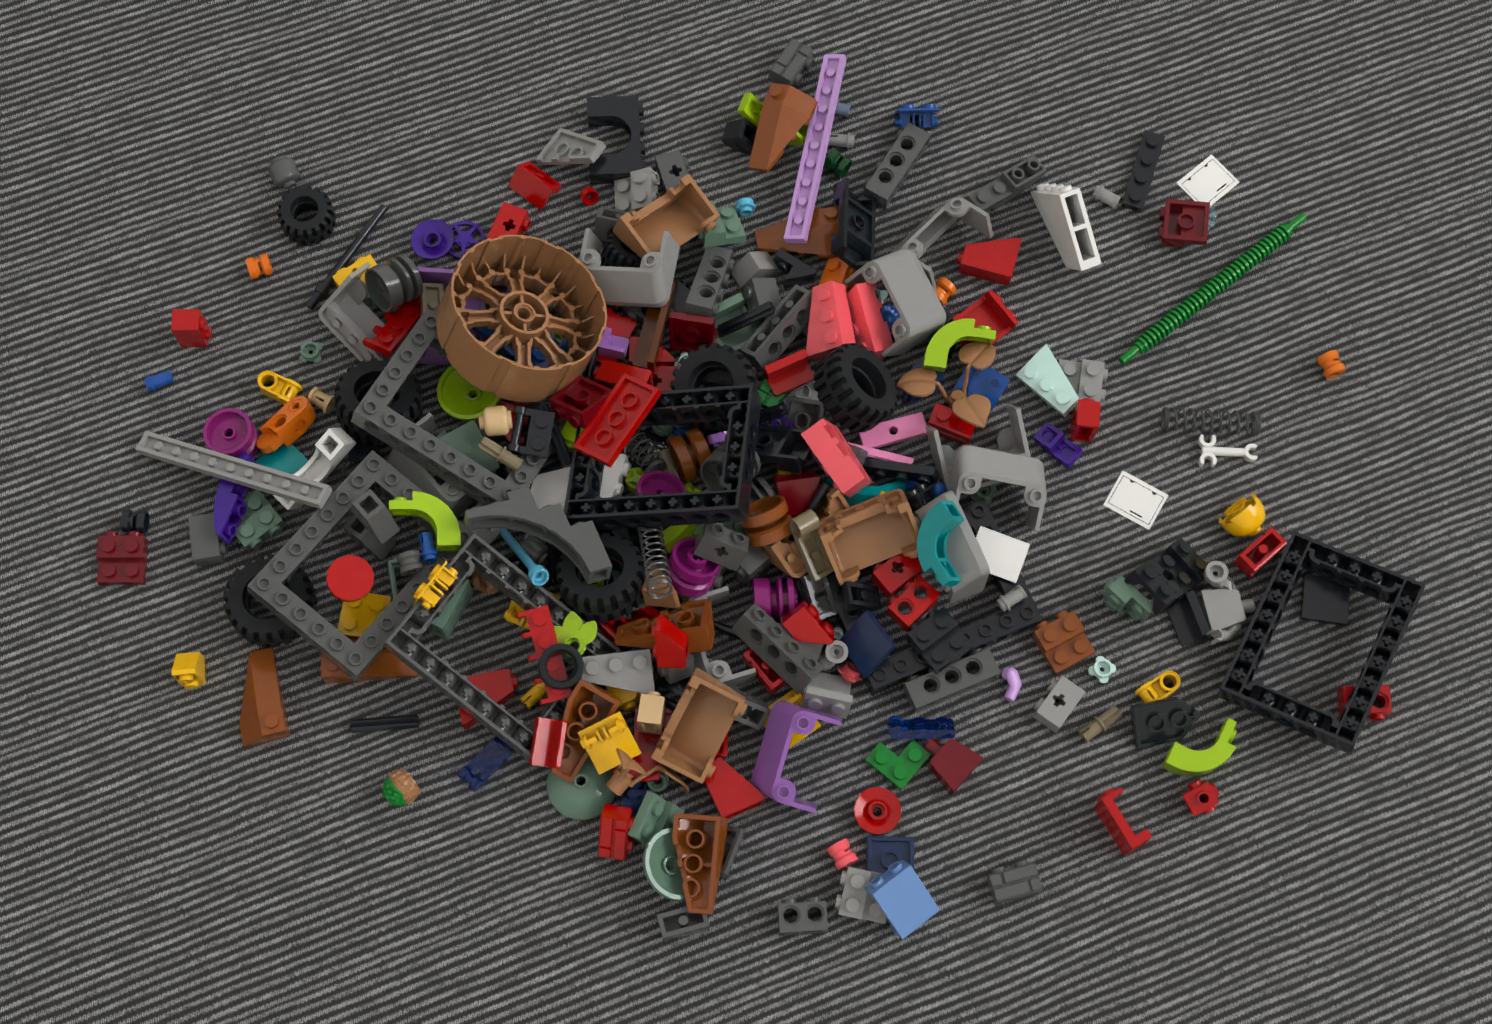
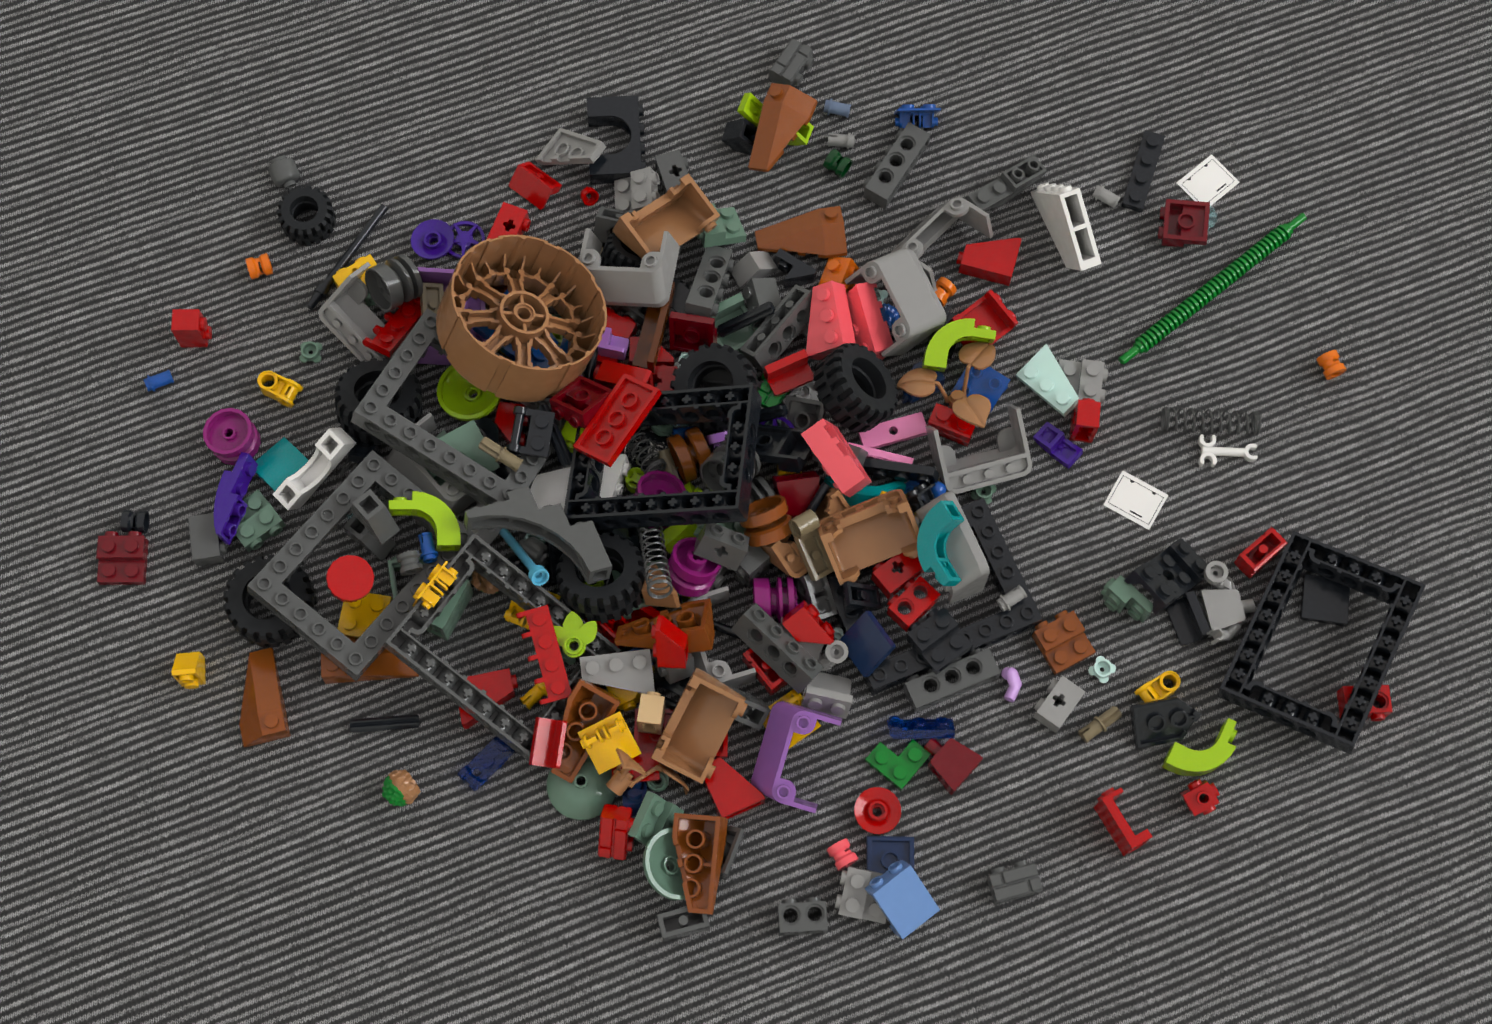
(234, 470): light grey plate -> none
(286, 425): orange piece -> none
(329, 401): tan bush -> none
(496, 420): tan head -> none
(560, 648): black tyre -> none
(745, 206): medium azure plate -> none
(815, 149): lavender plate -> none
(850, 672): coral plate -> none
(856, 226): black piece -> none
(975, 462): light grey windscreen -> none
(1003, 553): white sticker -> none
(1244, 517): yellow cylinder -> none

